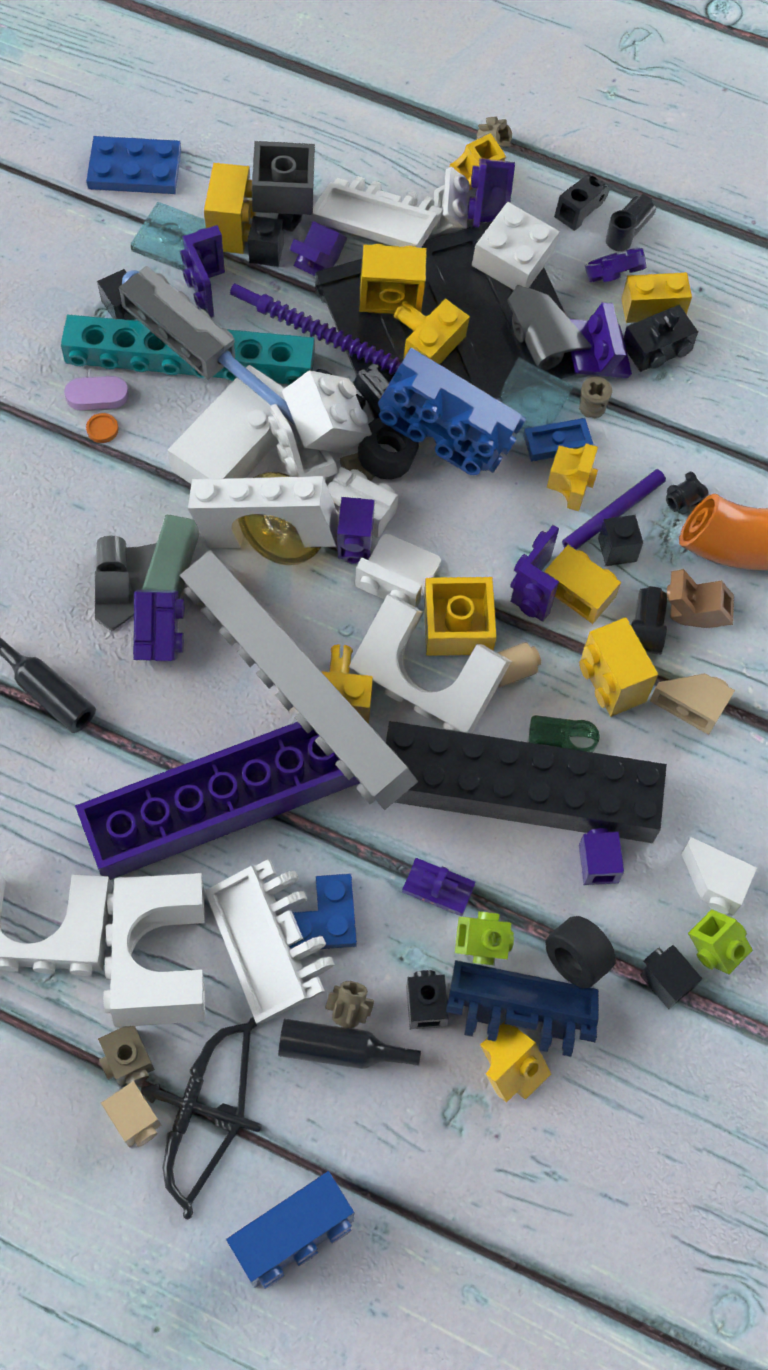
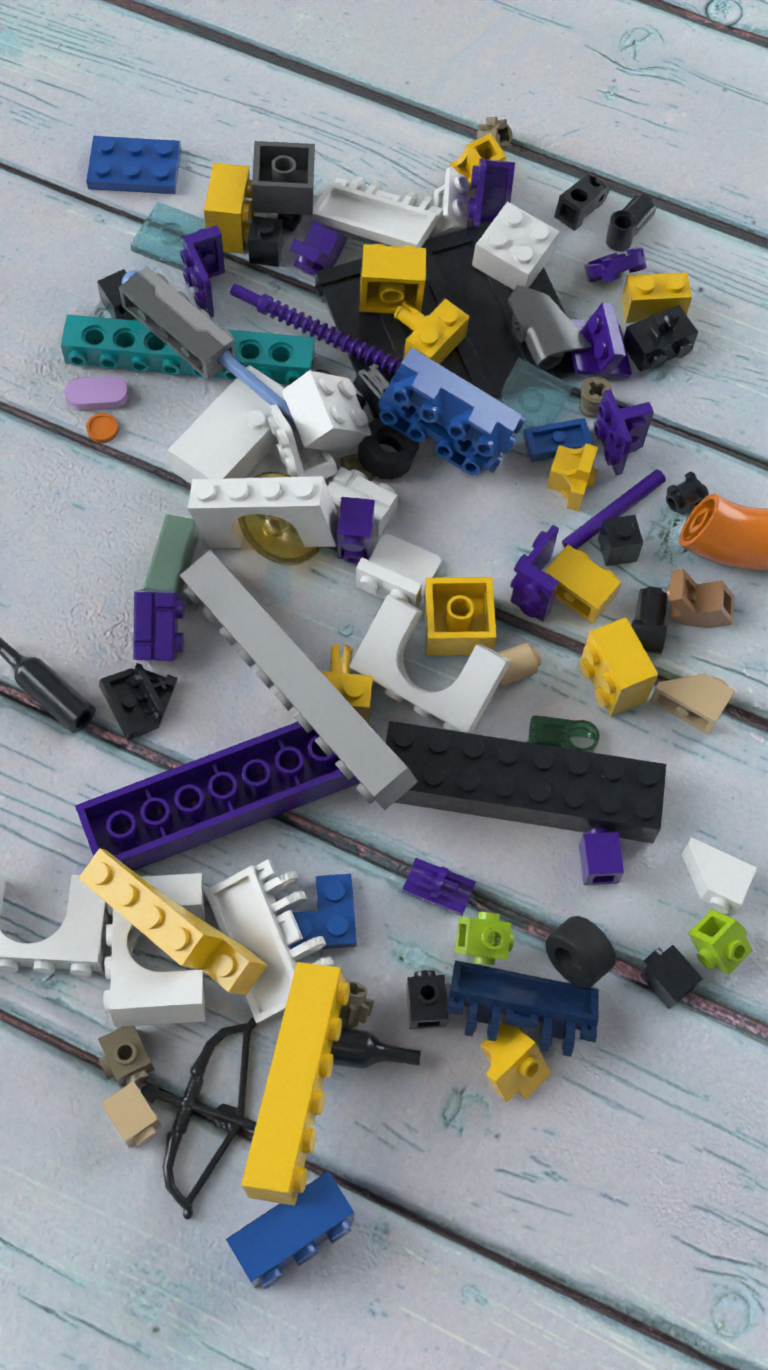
(117, 576): dark grey panel -> none
(138, 699): none -> black slope
(171, 926): none -> yellow arch
(295, 1085): none -> yellow brick
(621, 429): none -> dark purple bracket

